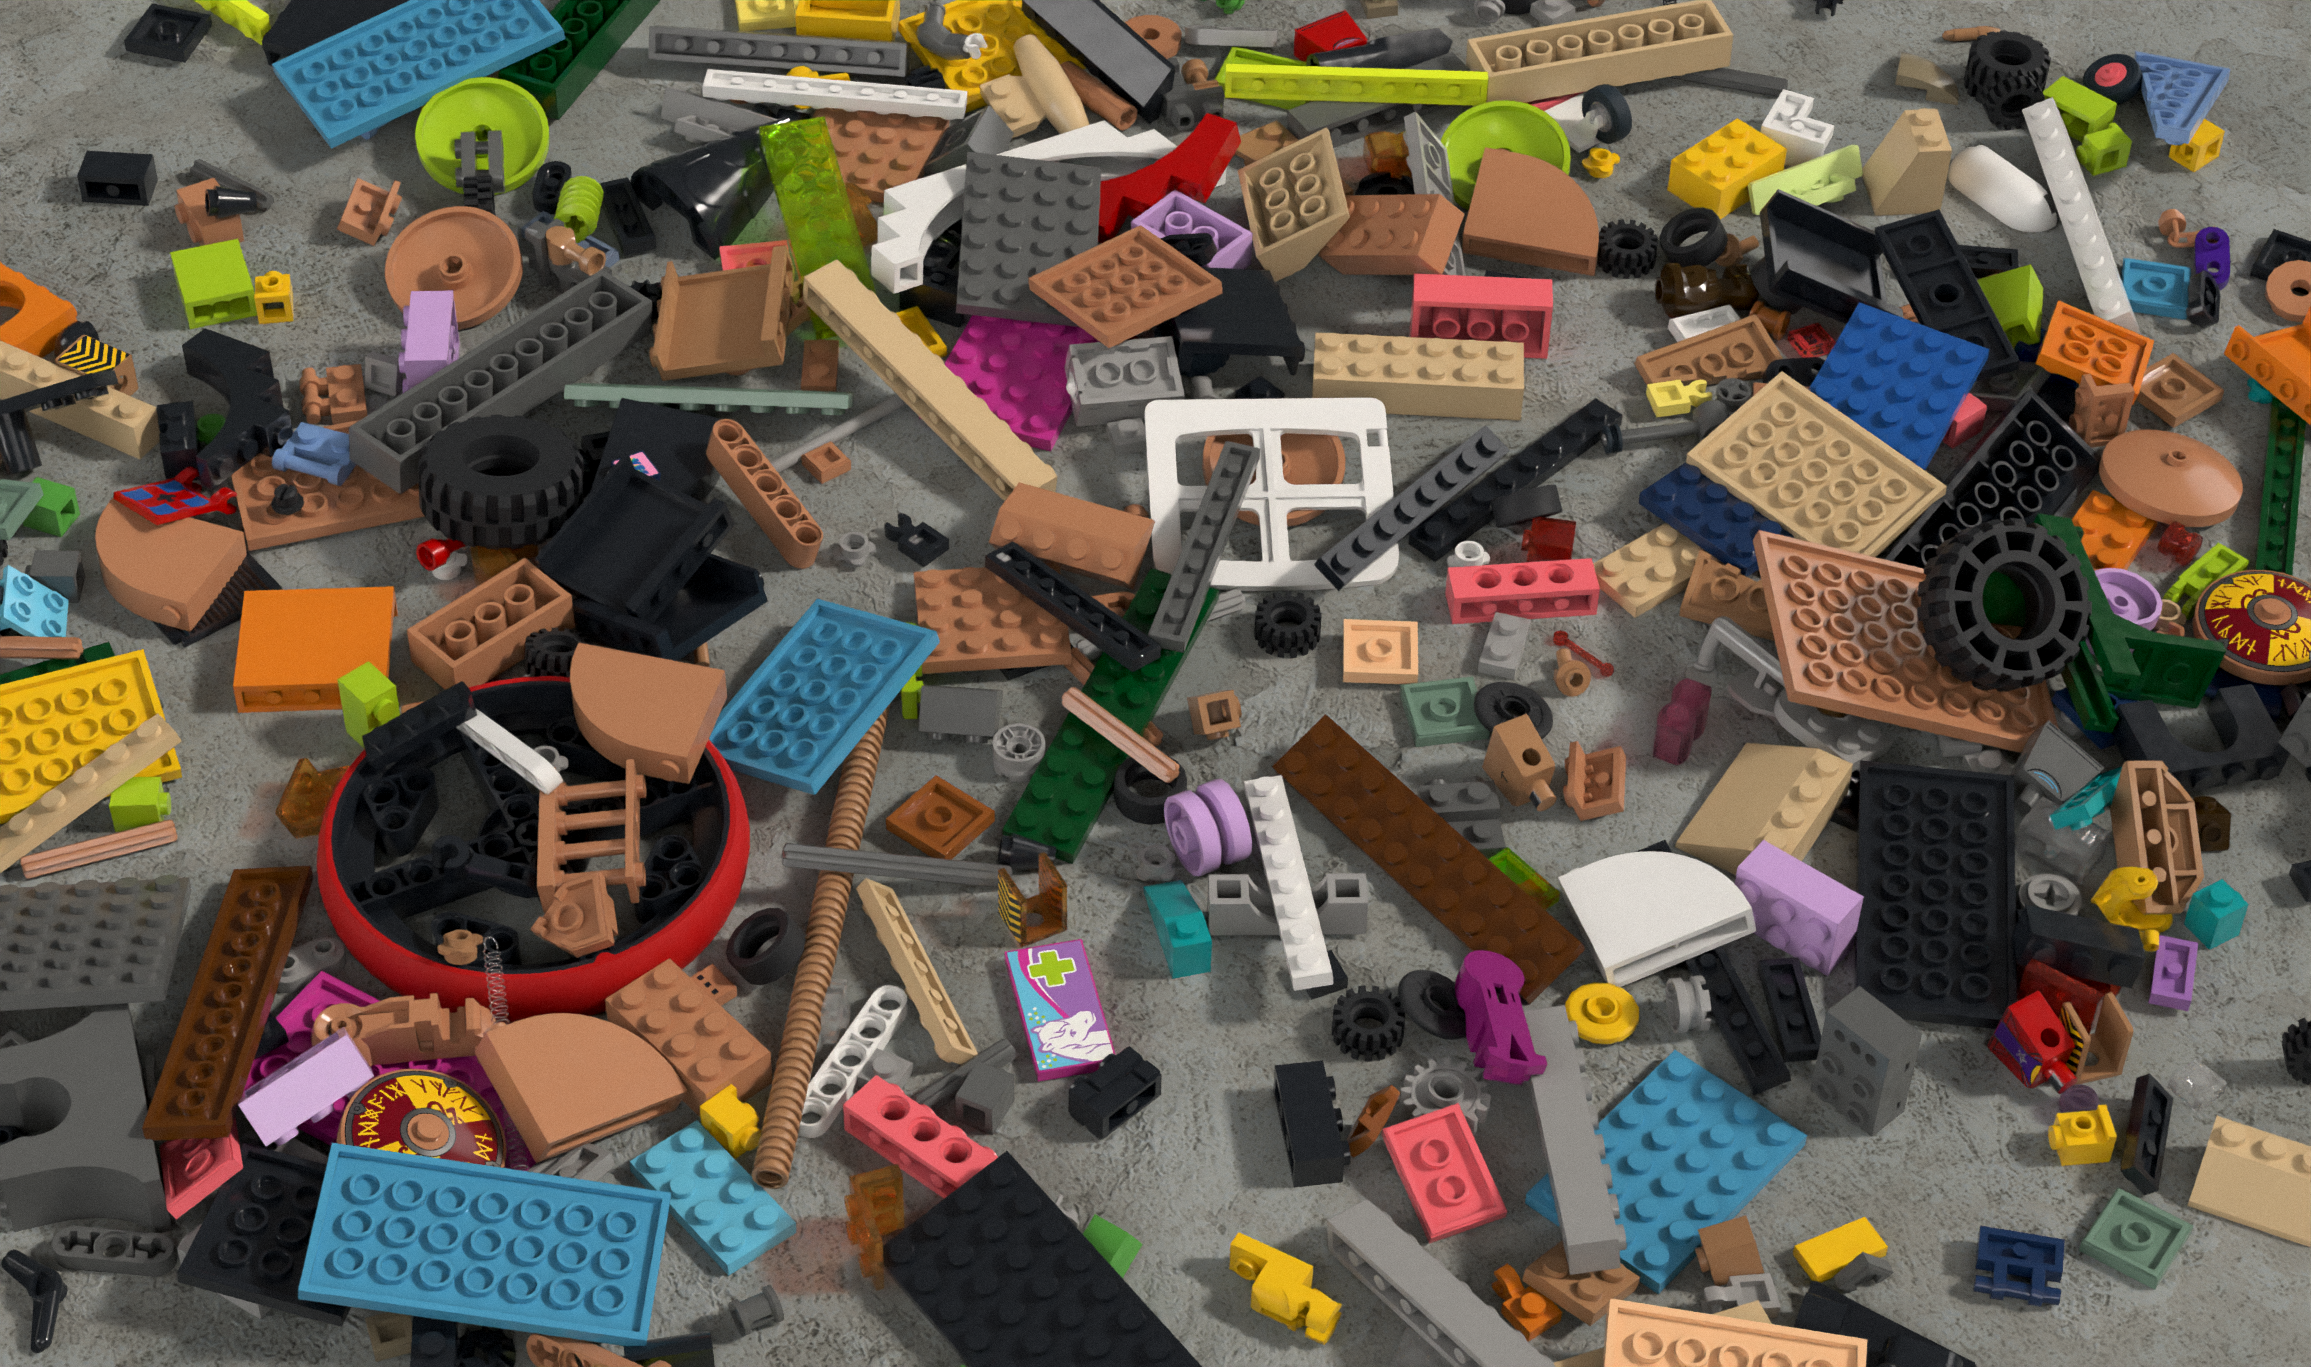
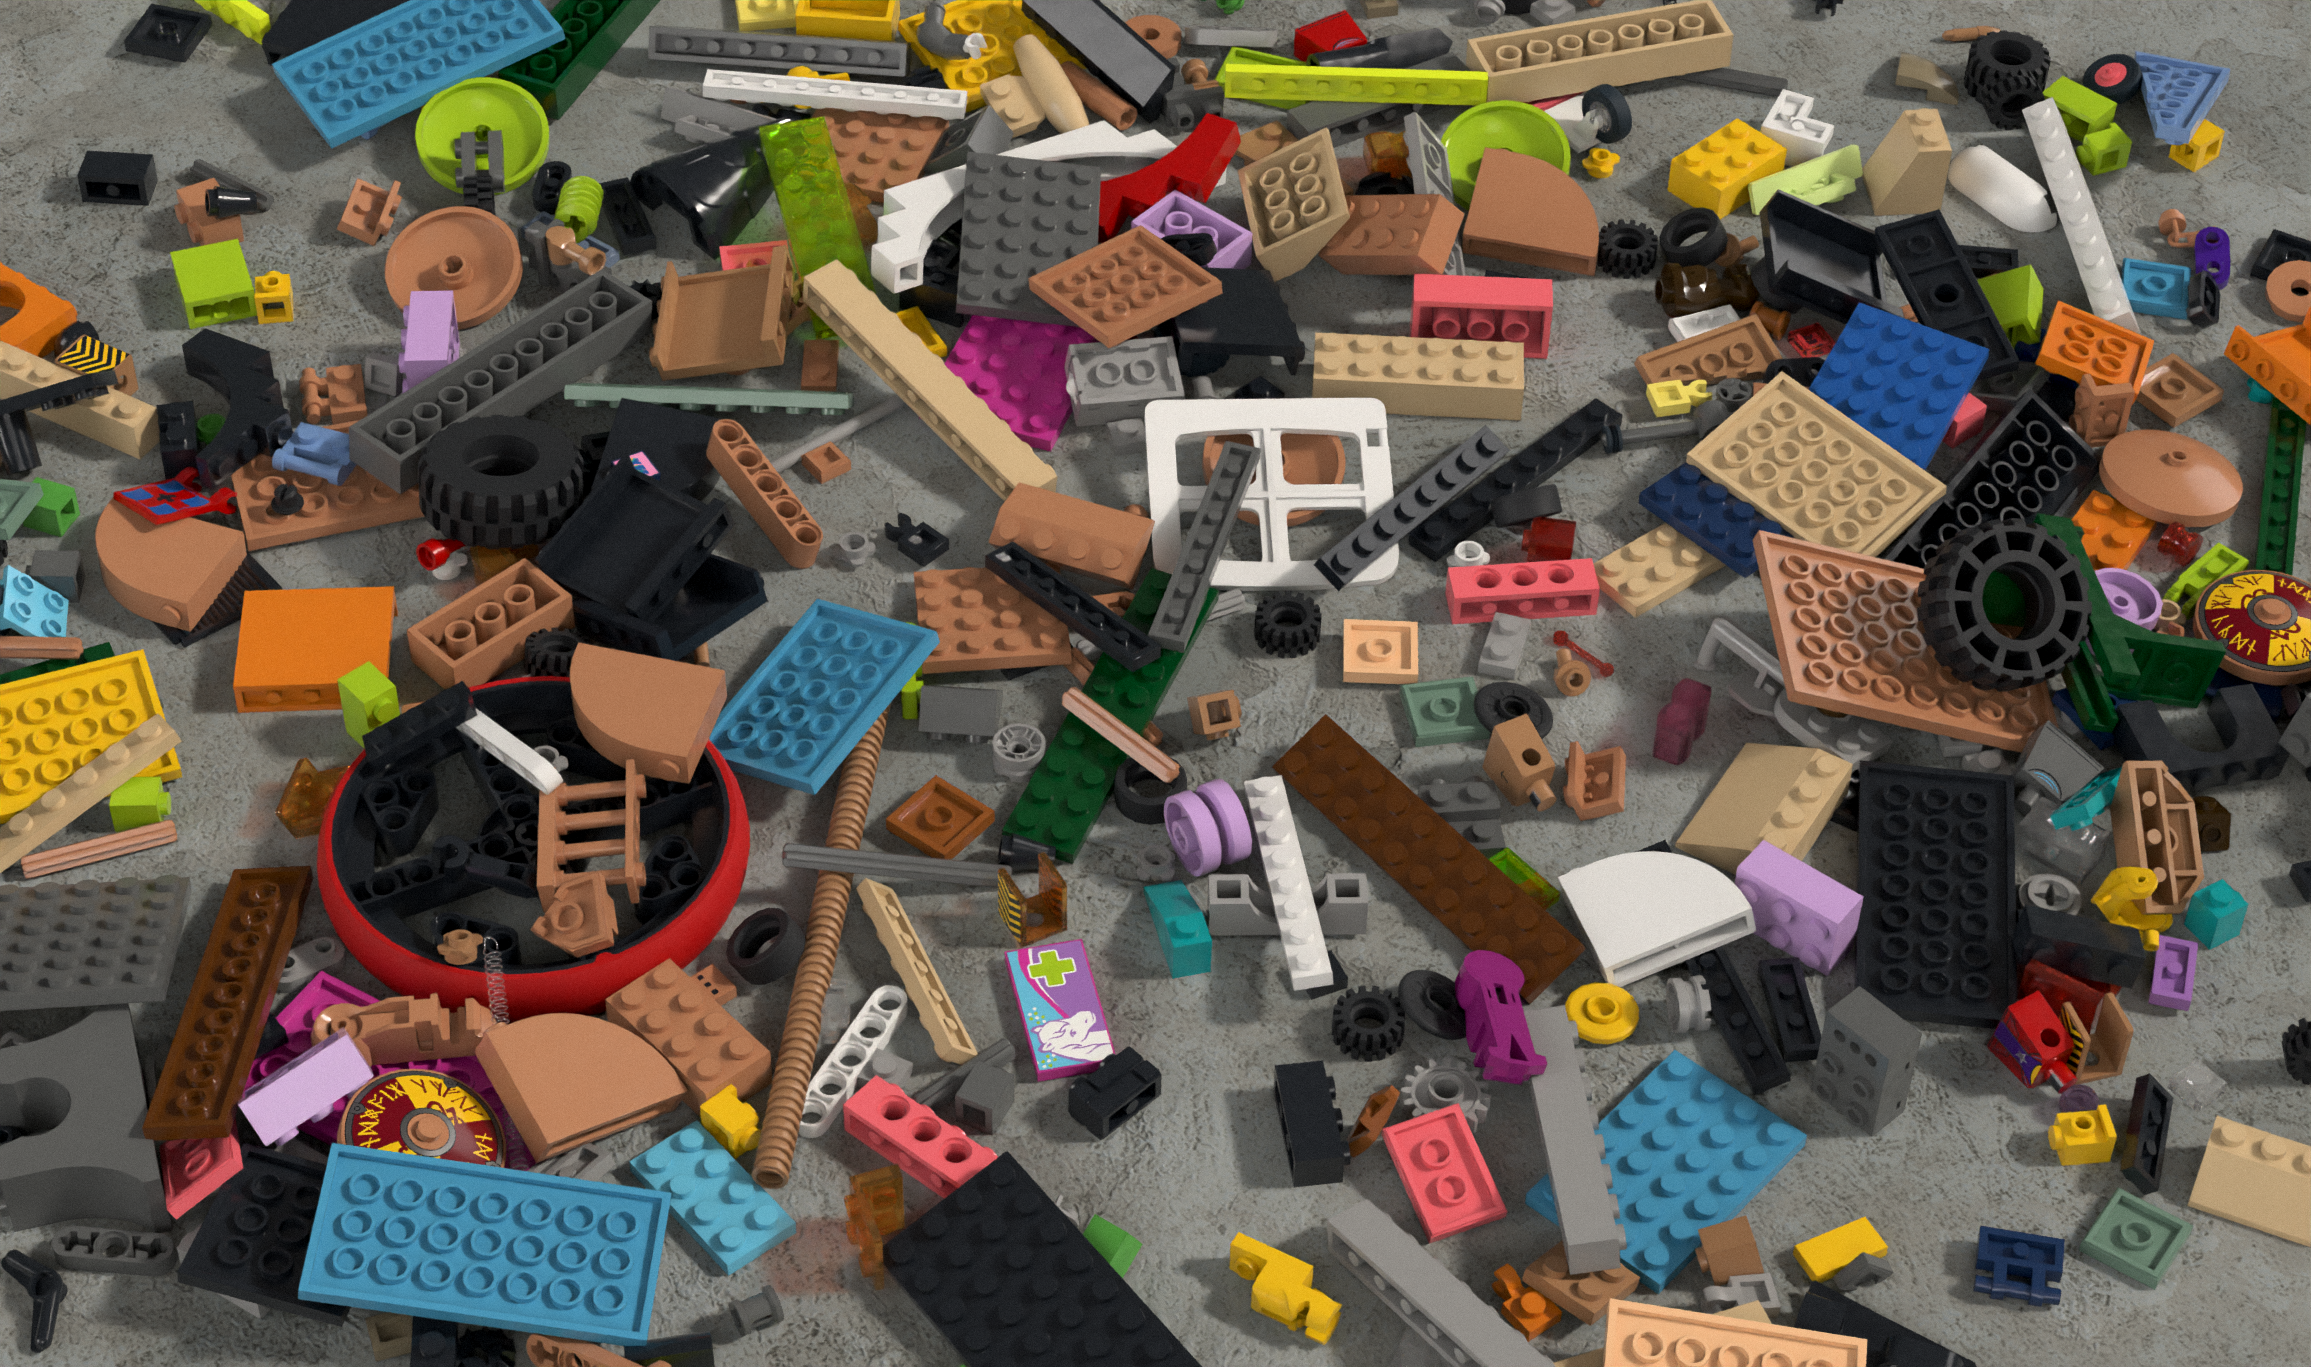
(1723, 591): medium nougat wing -> none

